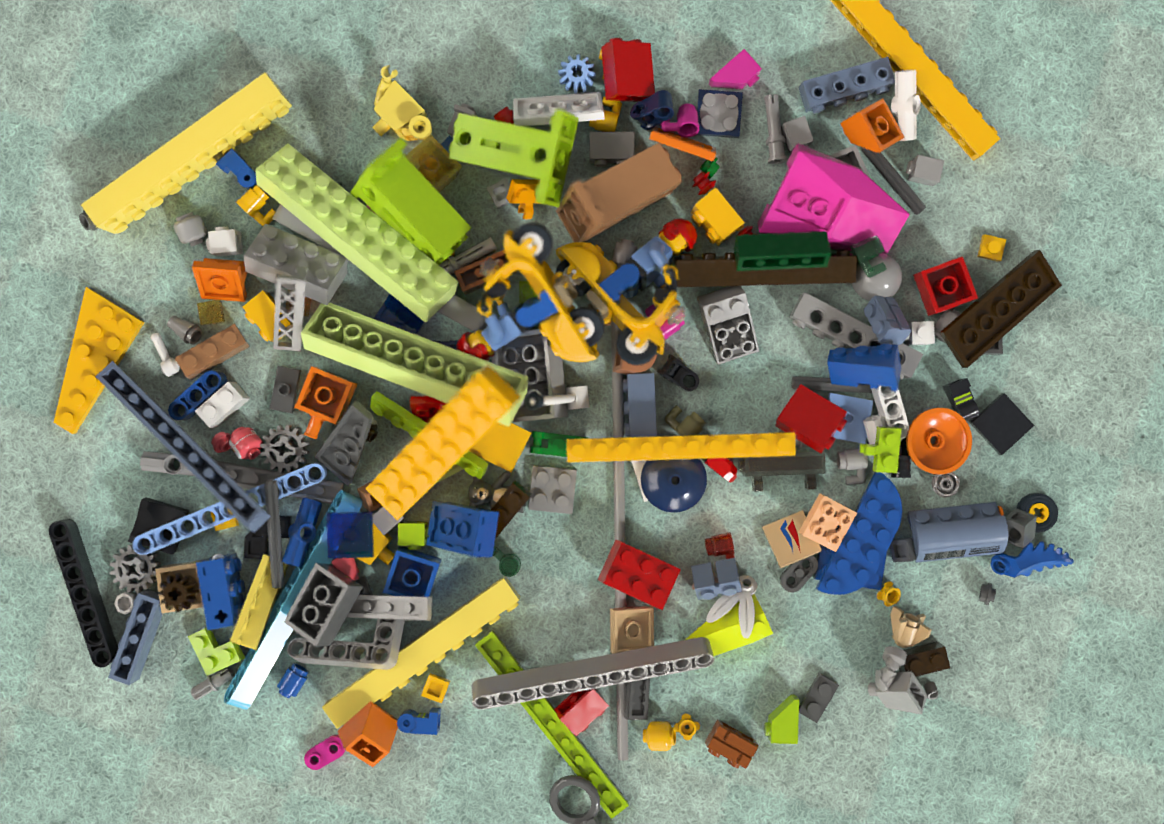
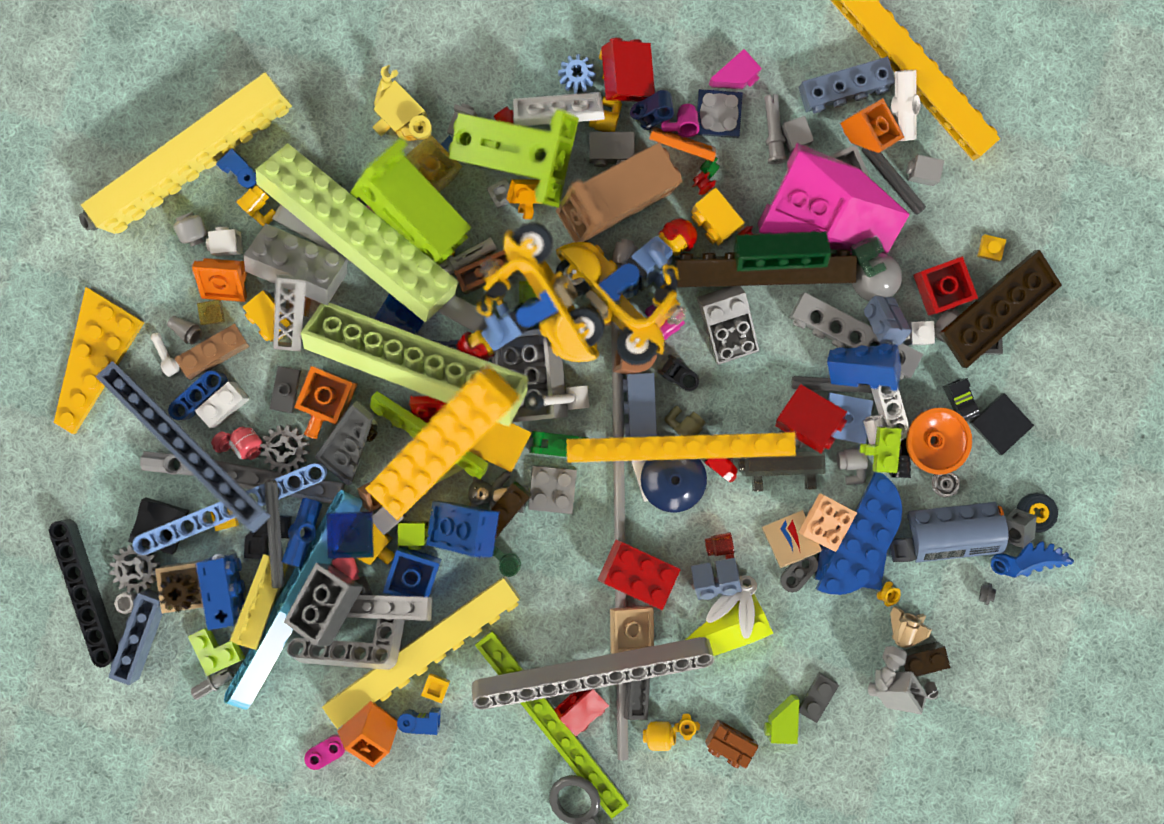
(292, 680): blue brick -> none

